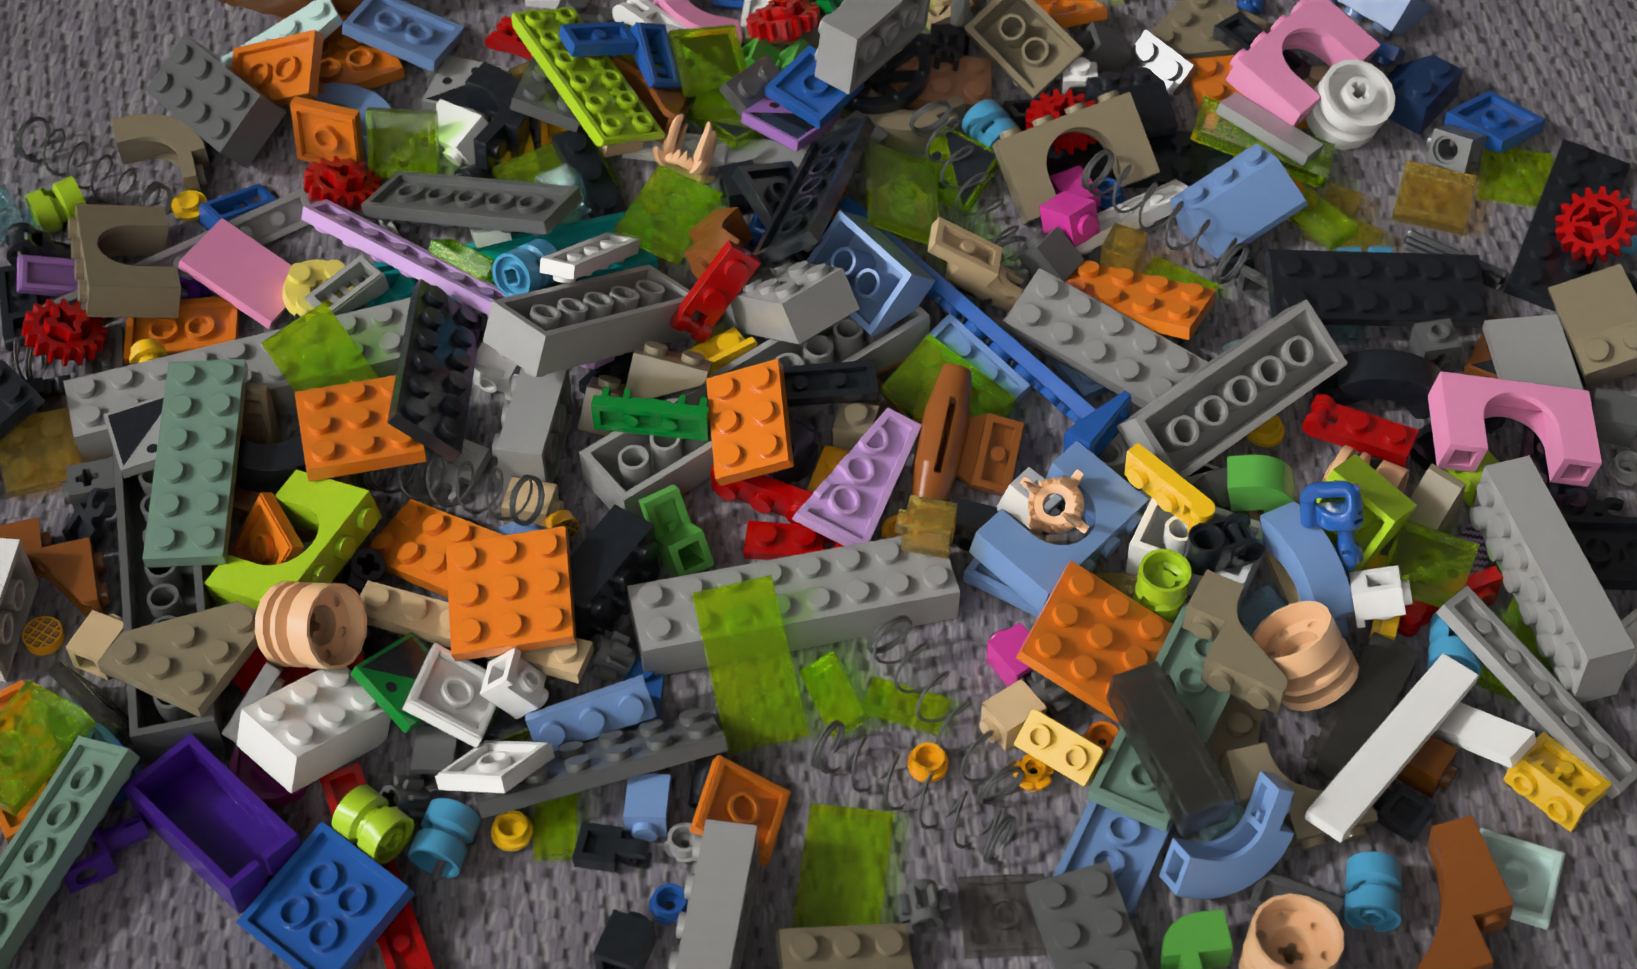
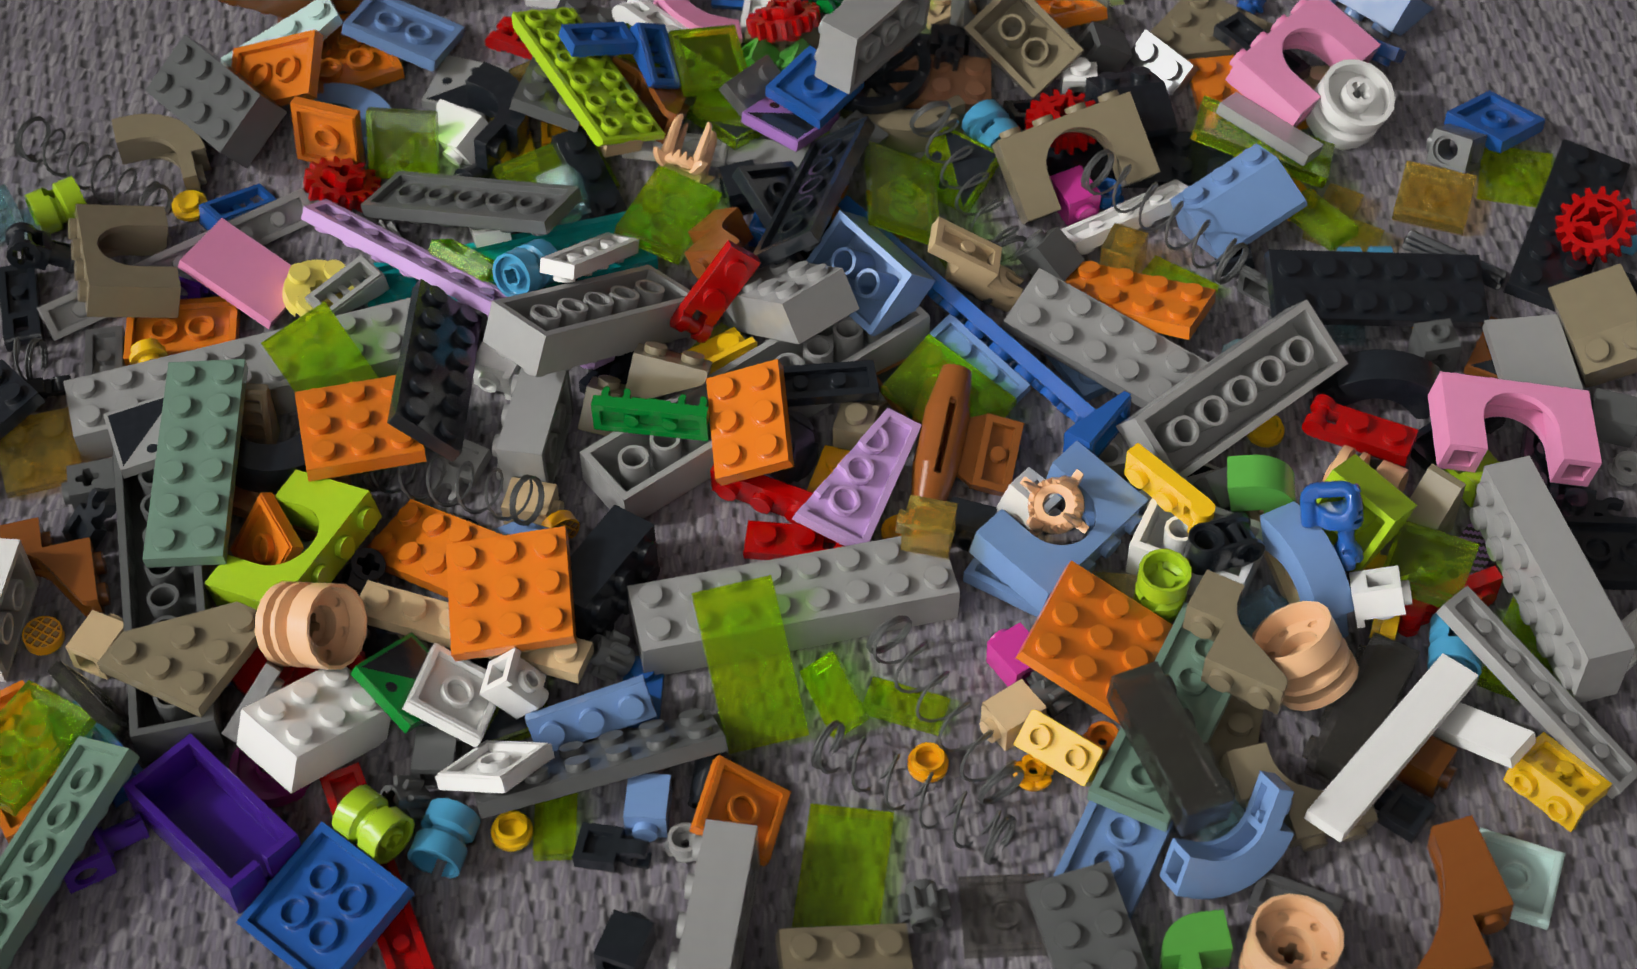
(45, 275): medium lavender tile -> none
(63, 332): red gear -> none
(664, 895): blue plate -> none
(678, 541): bright green brick -> none
(1073, 215): dark pink brick -> none
(1373, 891): dark azure wheel -> none
(1422, 91): dark blue slope -> none

